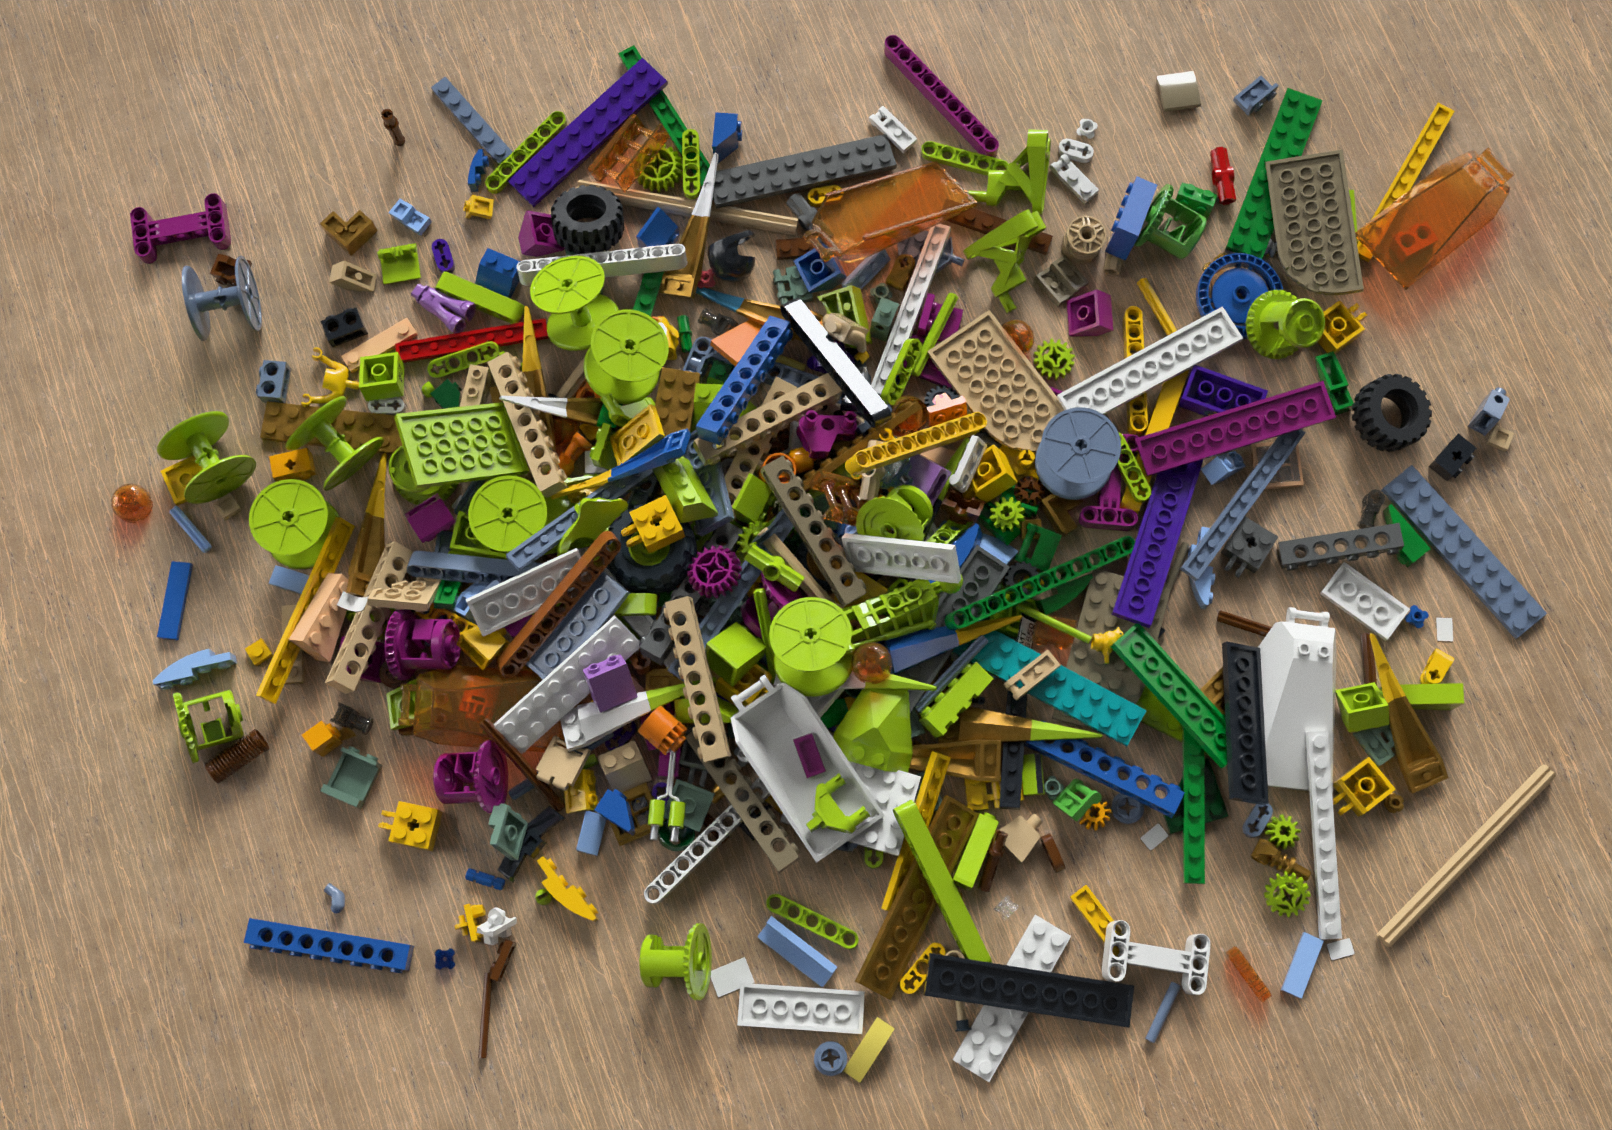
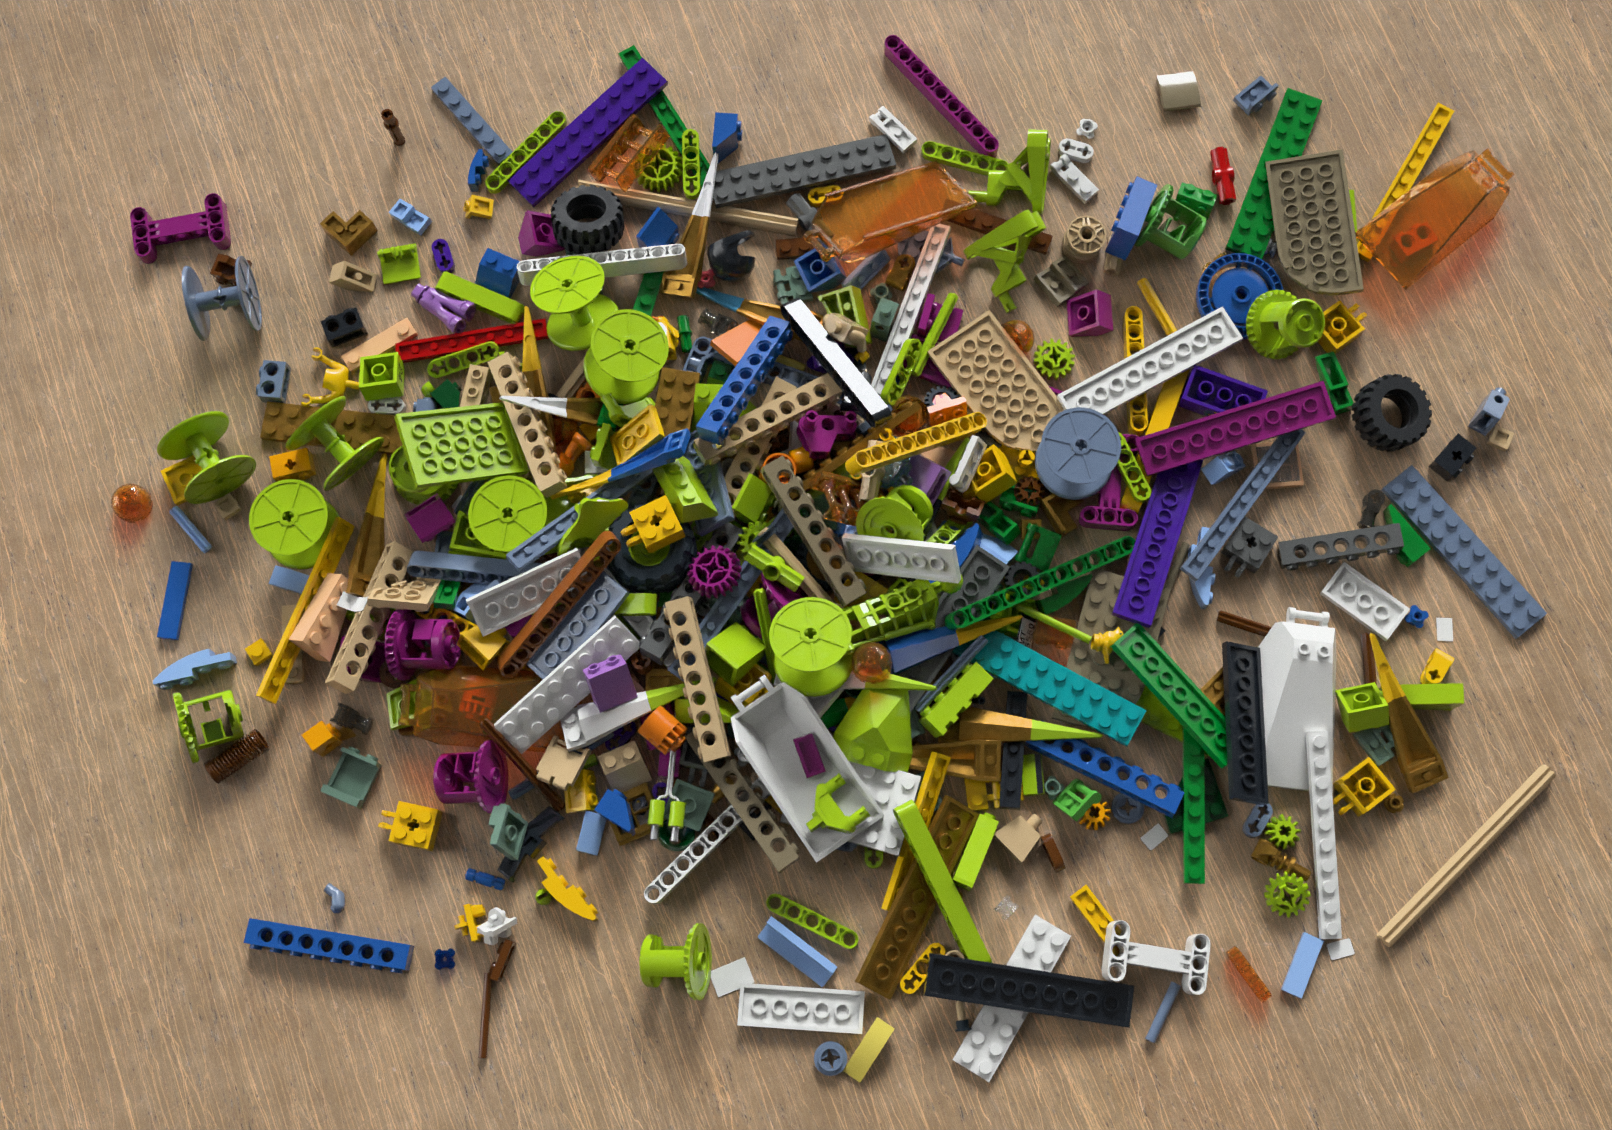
(425, 404): none -> sand blue plate
(995, 852): reddish brown pin -> none
(1000, 512): lime gear -> none
(1032, 674): tan plate -> none

